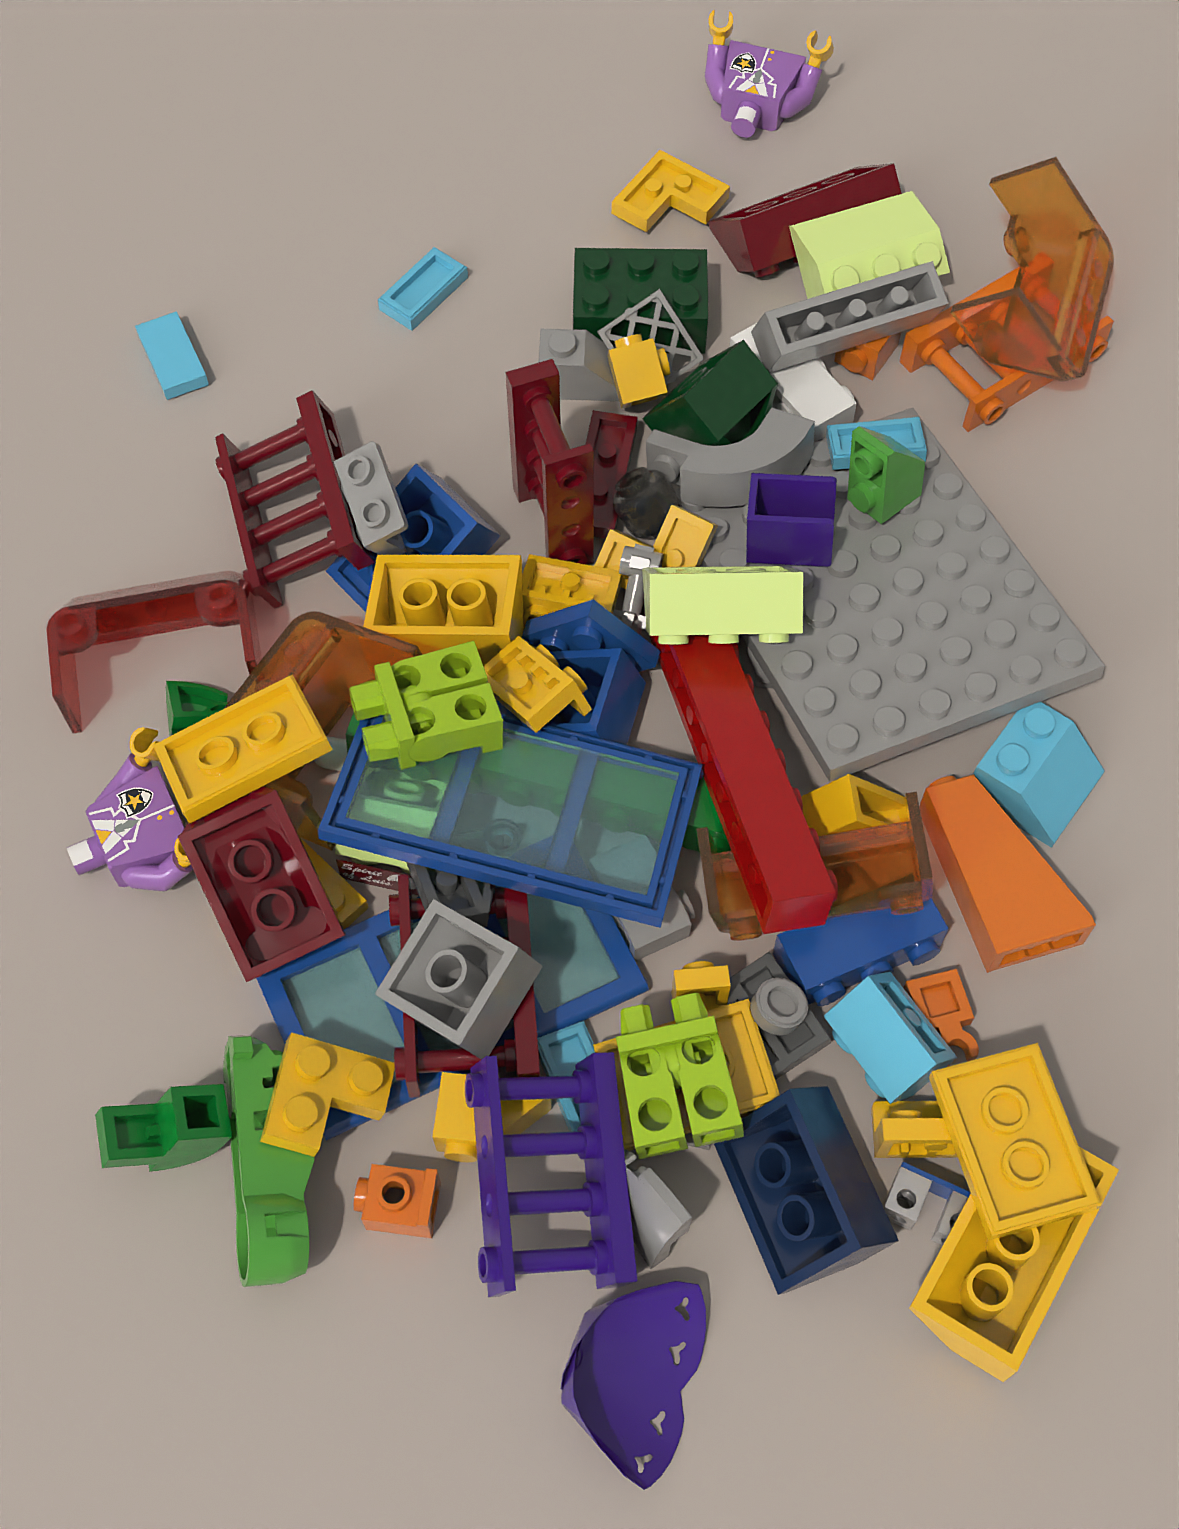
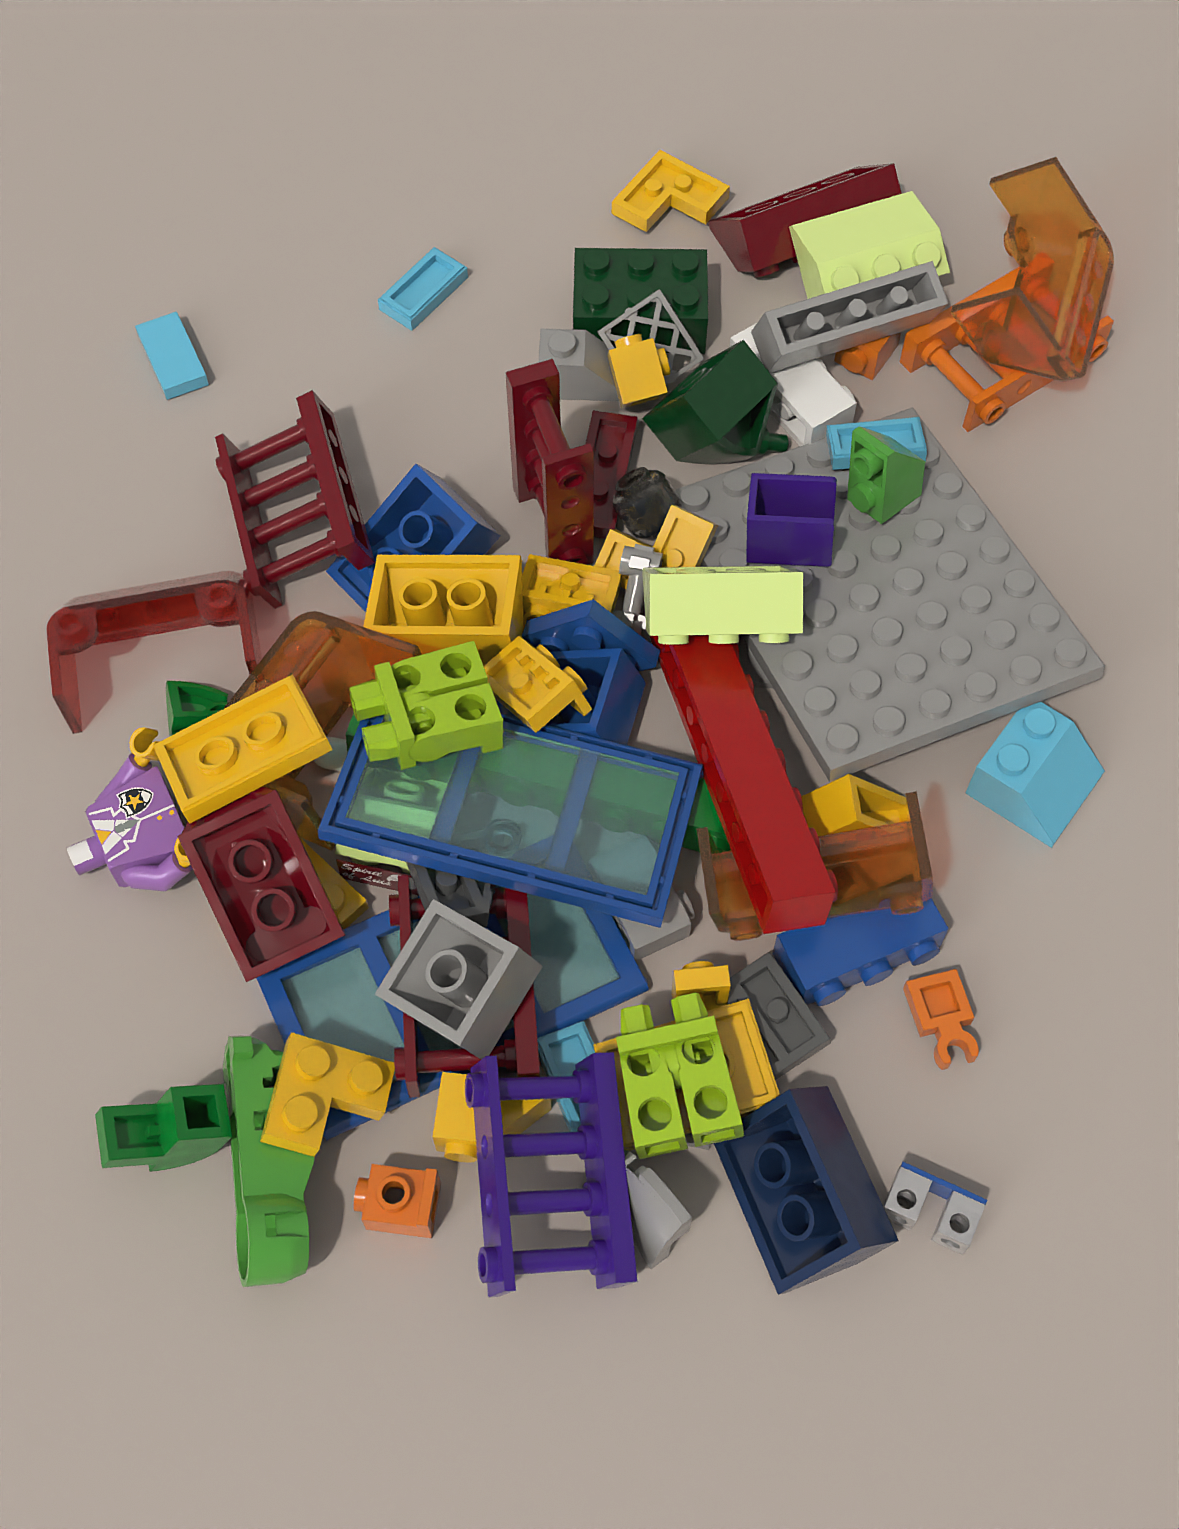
(372, 499): light grey bracket -> none
(627, 1375): dark purple piece -> none
(723, 473): light grey arch -> none
(760, 83): medium lavender torso -> none
(779, 1006): light grey tile -> none
(888, 1037): medium azure brick -> none
(910, 1130): yellow bracket -> none
(995, 1293): yellow slope -> none
(999, 879): orange slope -> none
(1014, 1141): yellow tile -> none

